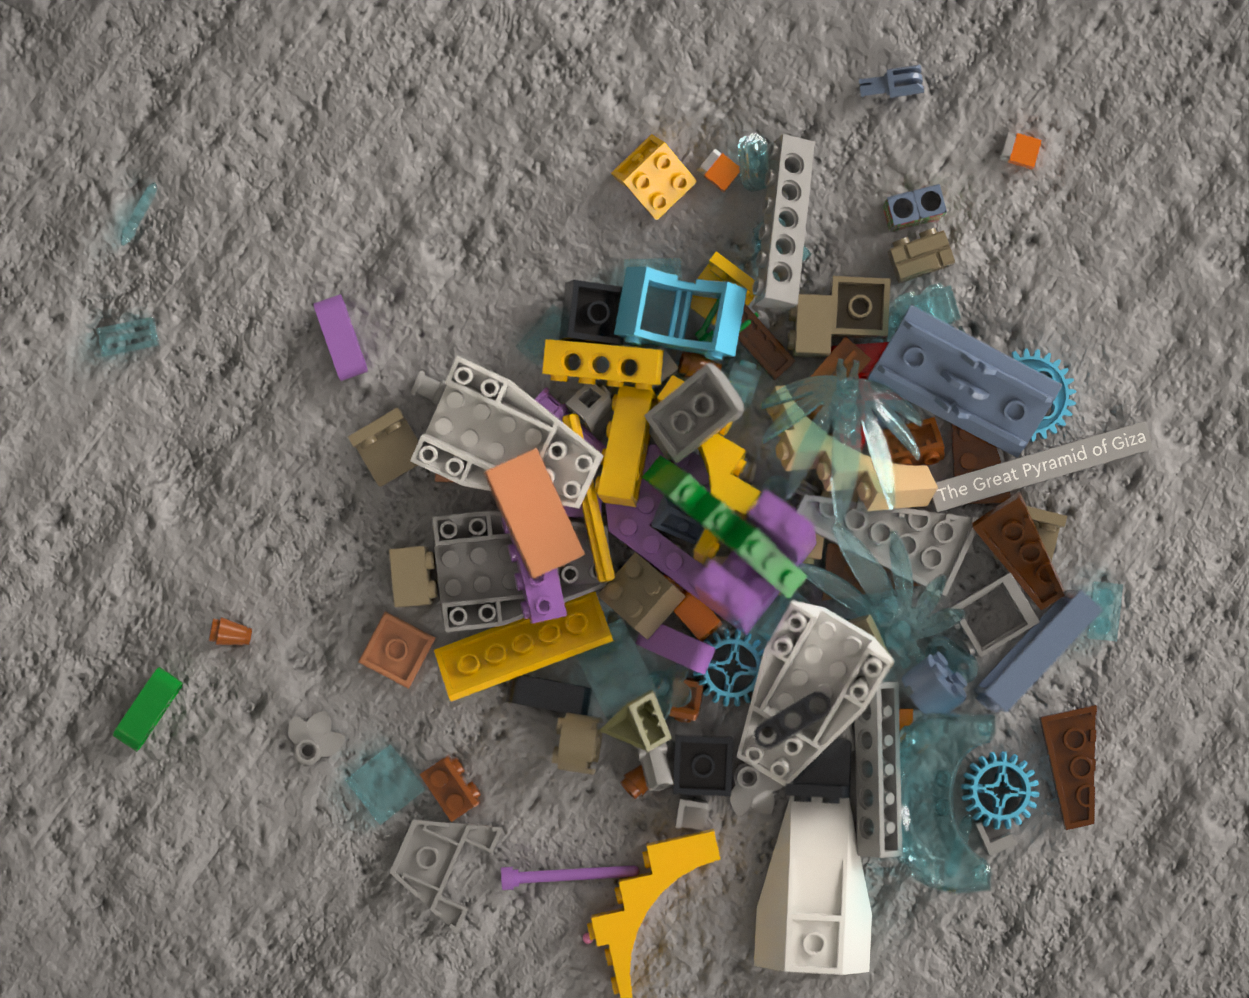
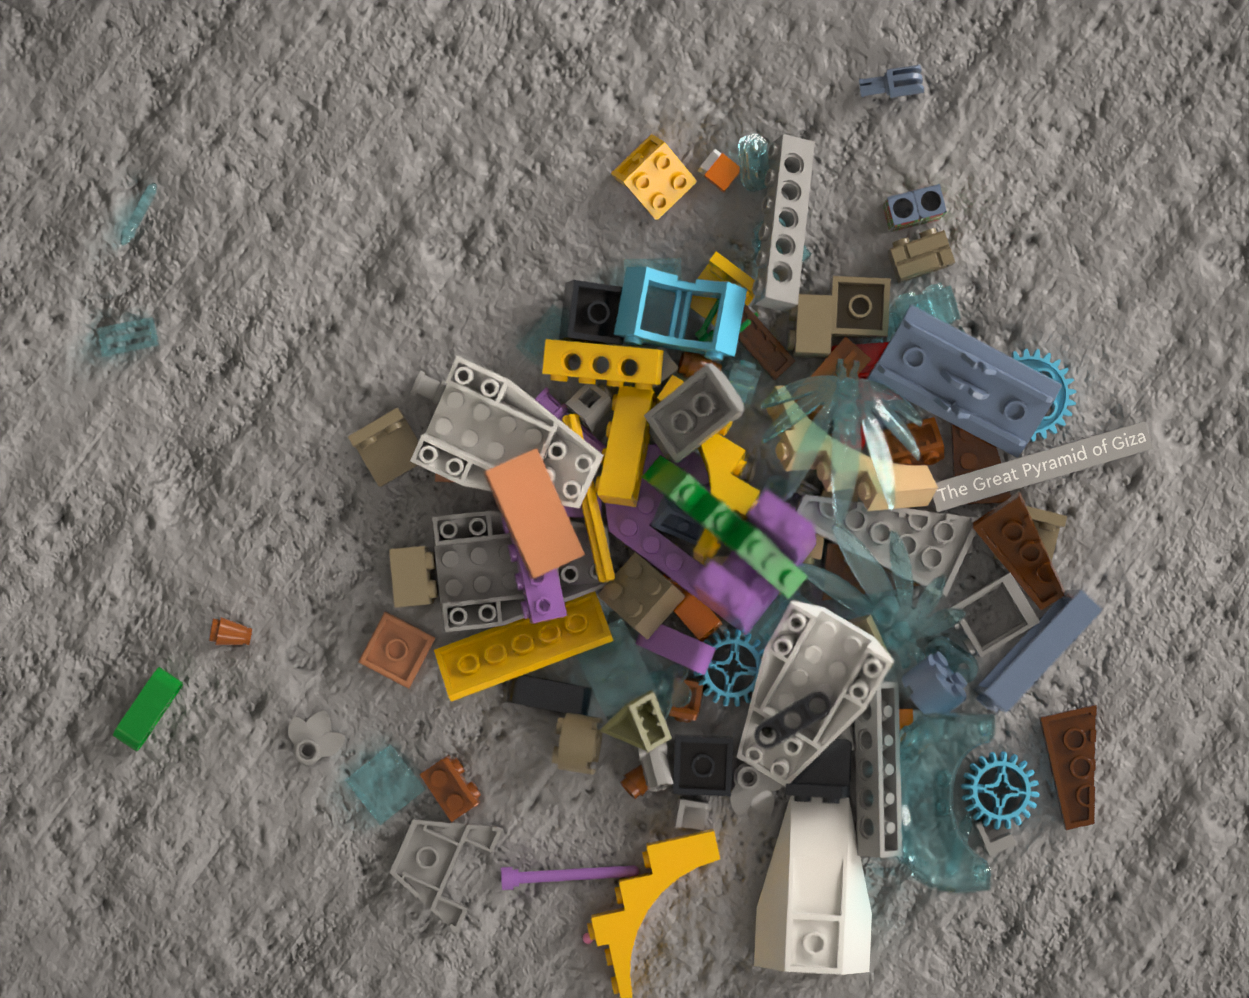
(340, 337): medium lavender beam -> none
(1020, 150): orange piece -> none
(1106, 624): clear light blue plate -> none

